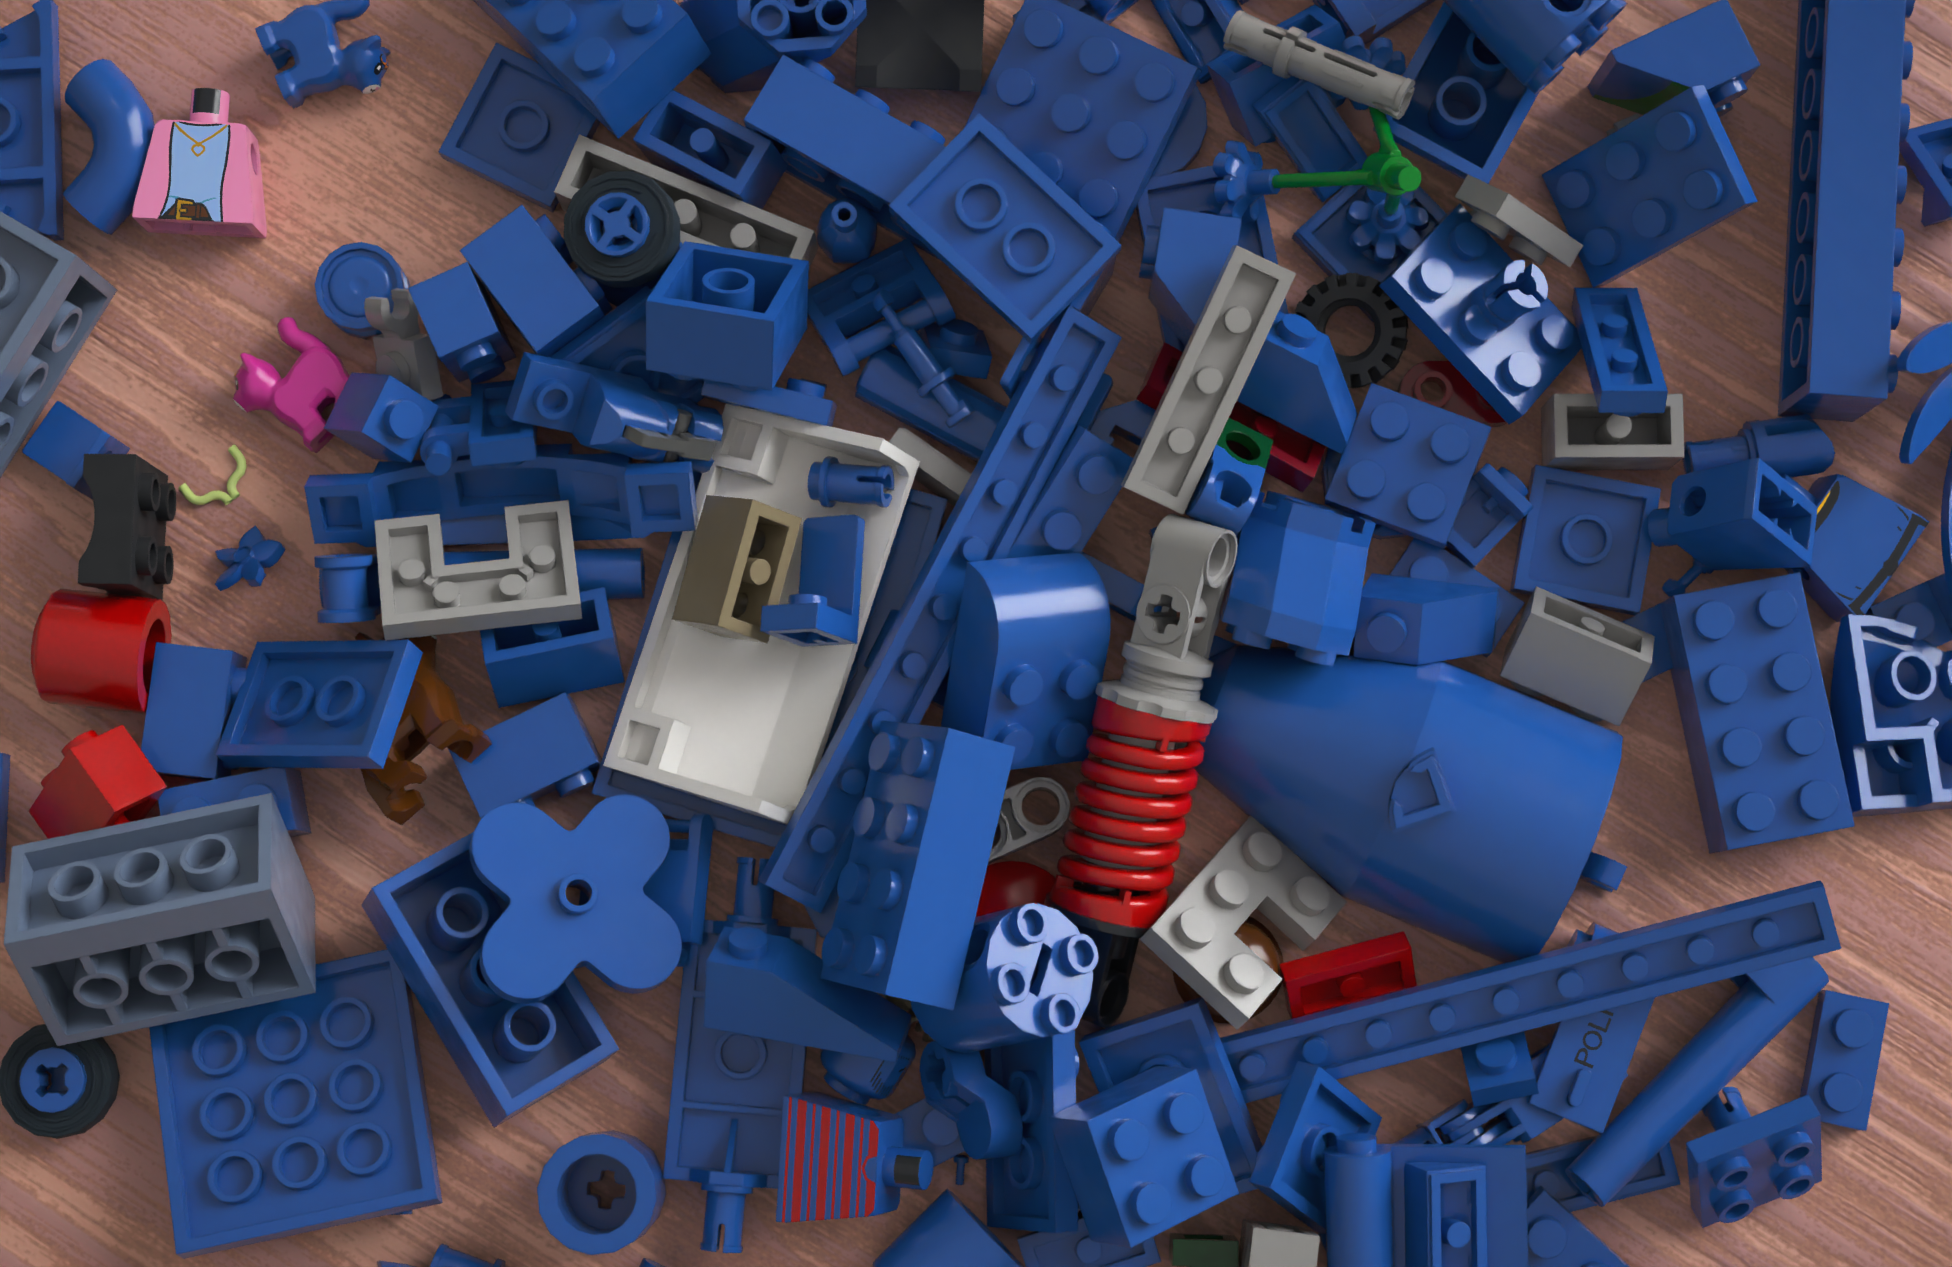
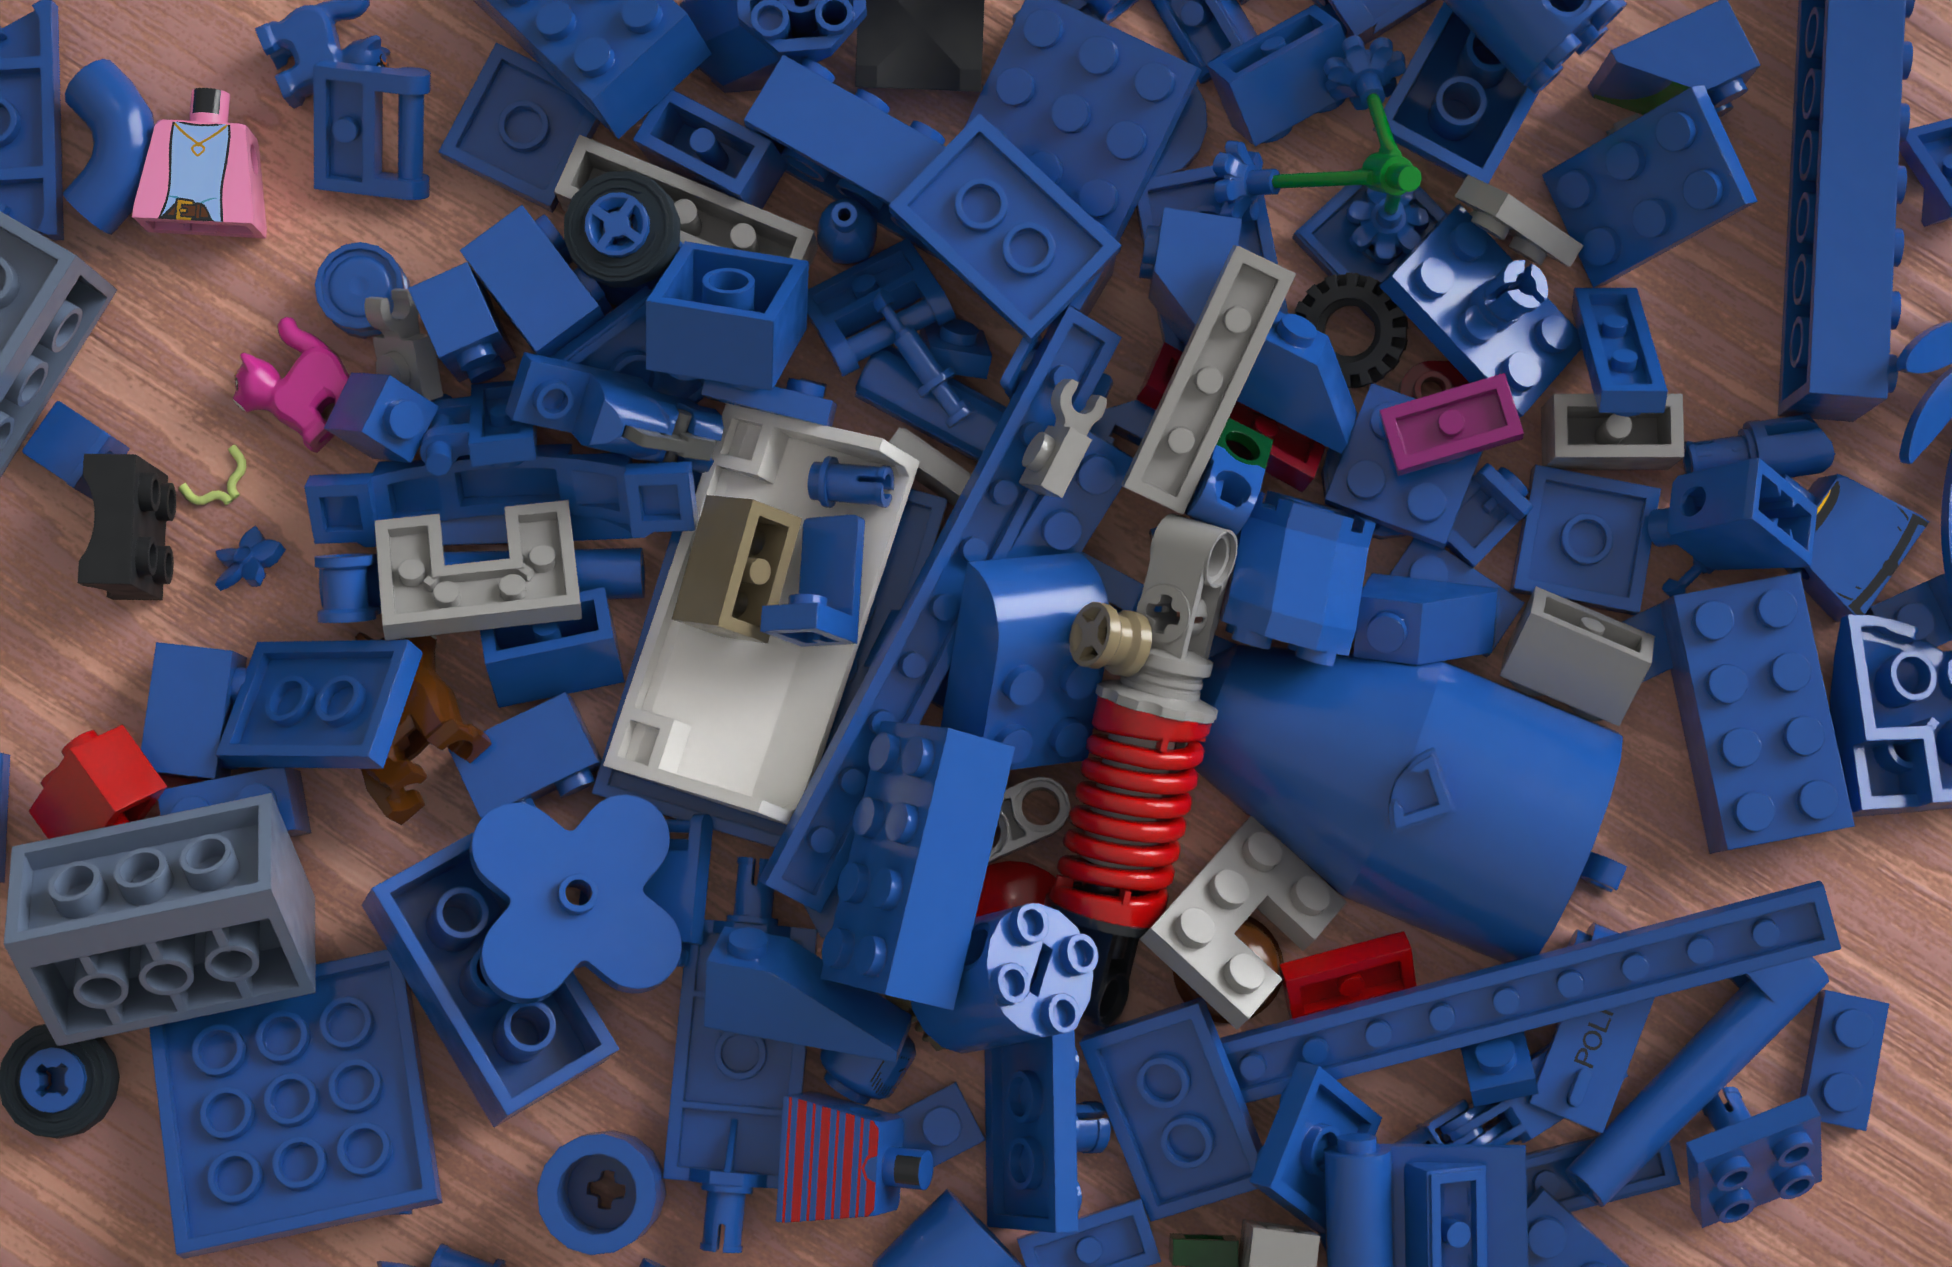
(97, 649): red piece -> none
(351, 129): none -> blue plate
(960, 1160): blue piece -> none
(982, 1108): blue piece -> none
(1058, 451): none -> light grey plate
(1110, 639): none -> dark tan wheel
(1143, 1155): blue brick -> none
(1294, 54): light grey pin -> none
(1310, 130): blue tile -> none
(1451, 424): none -> magenta plate

